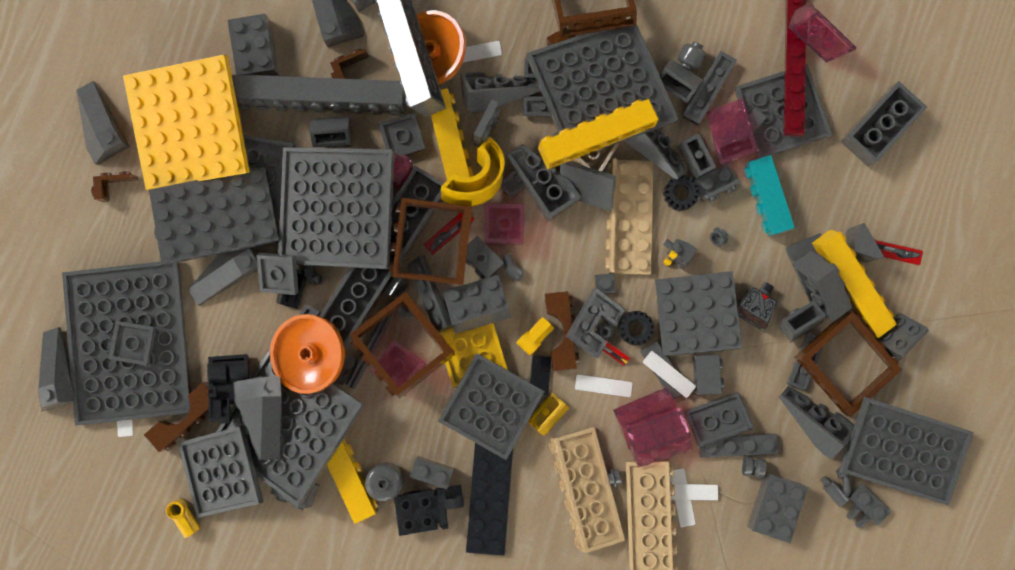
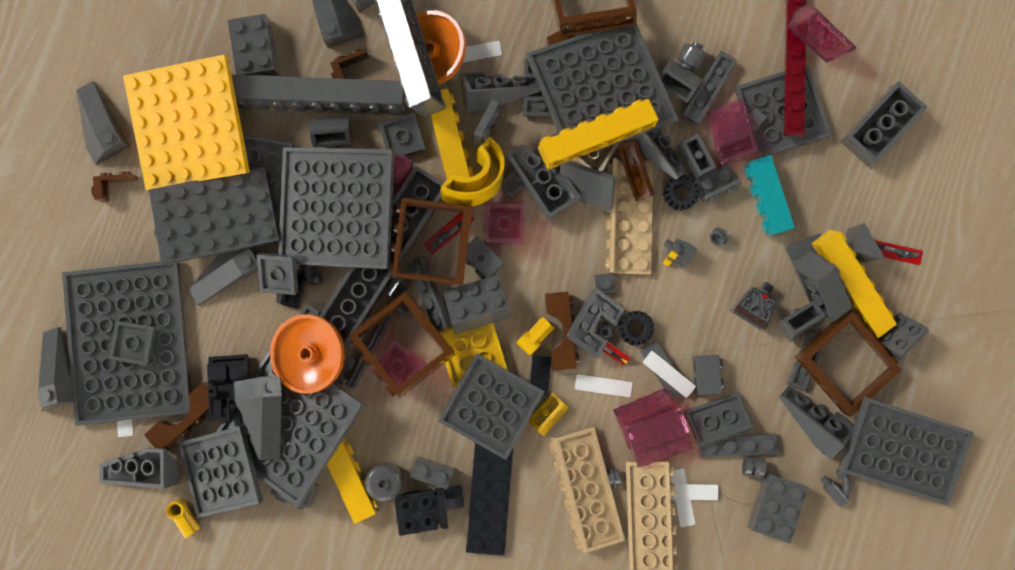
(142, 469): none -> dark grey wedge
(511, 268): dark grey arm -> none
(636, 171): none -> reddish brown plate
(698, 314): dark grey plate -> none
(869, 505): dark grey hinge -> none

